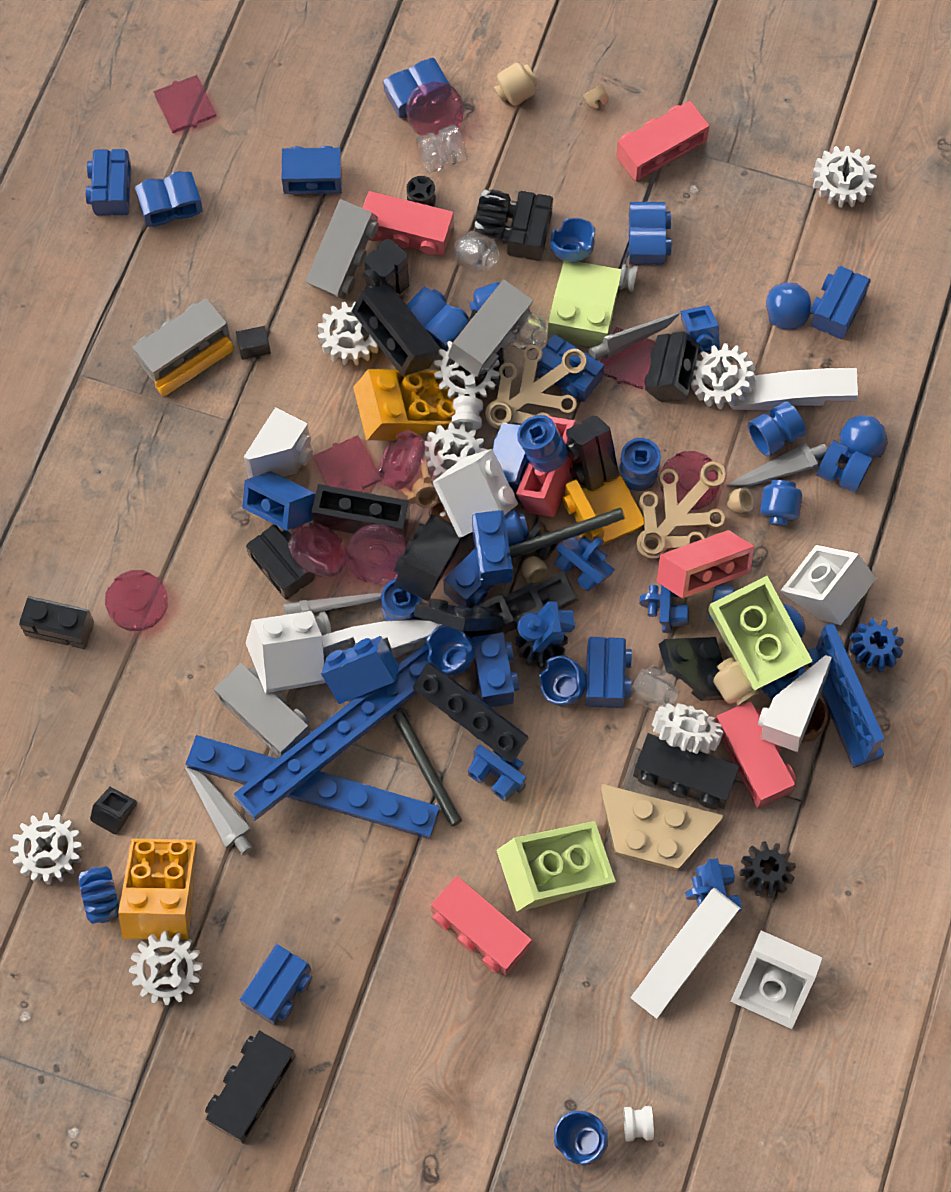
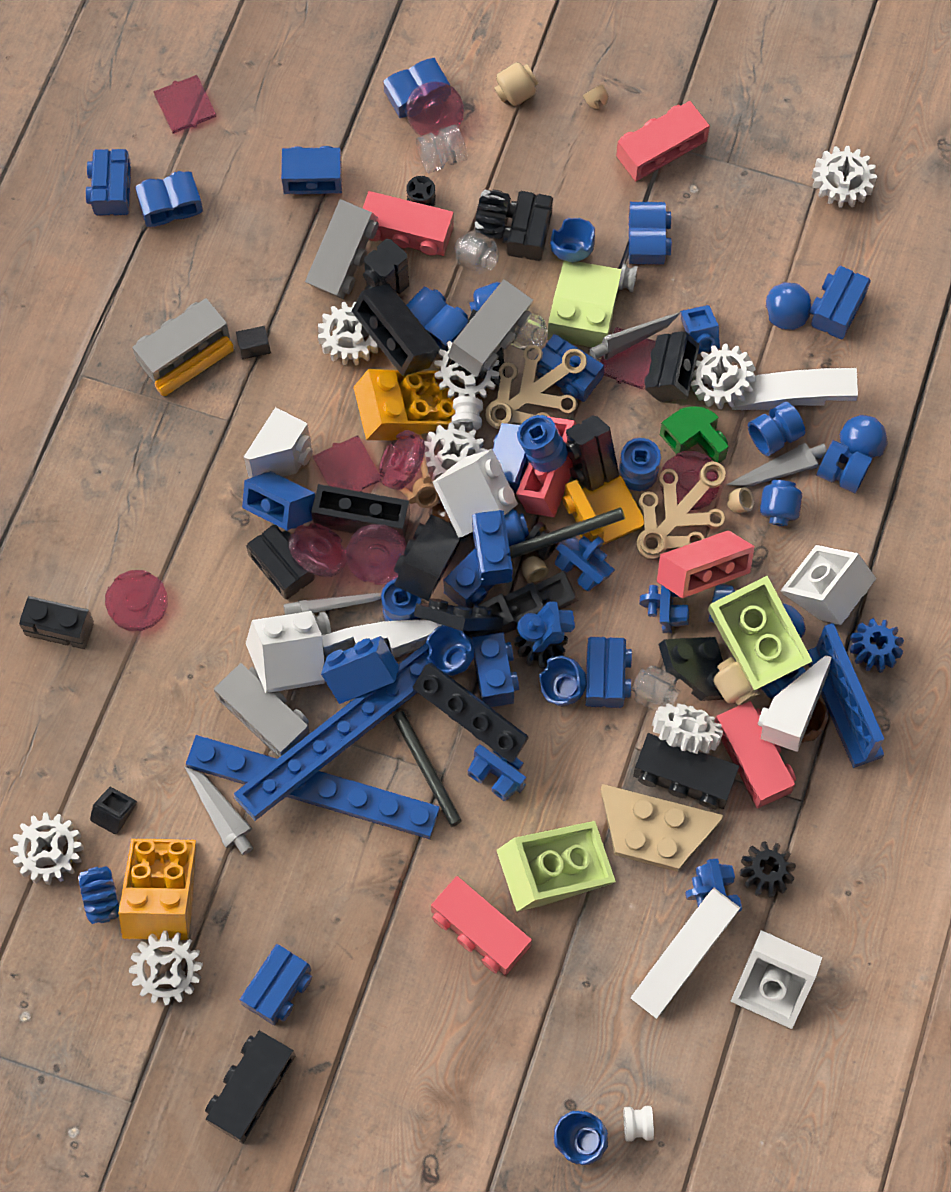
(692, 427): none -> green brick

